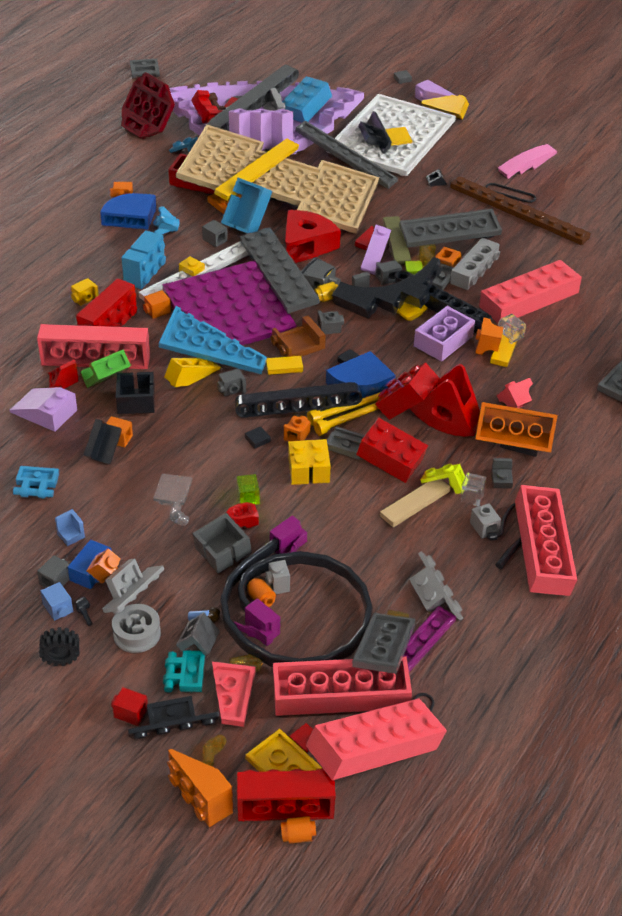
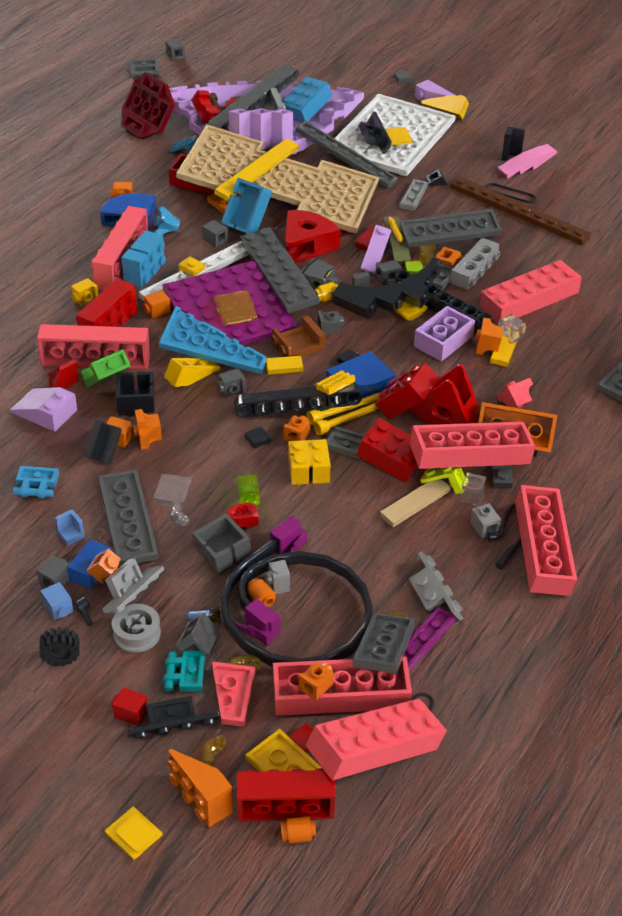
(108, 261): none -> coral brick
(128, 517): none -> dark grey plate
(133, 833): none -> yellow piece
(147, 428): none -> orange brick
(175, 49): none -> dark grey brick
(235, 307): none -> clear yellow slope
(316, 680): none -> orange brick
(335, 382): none -> yellow tile
(395, 229): none -> yellow piece
(413, 195): none -> light grey tile
(471, 445): none -> coral brick
(513, 142): none -> black panel

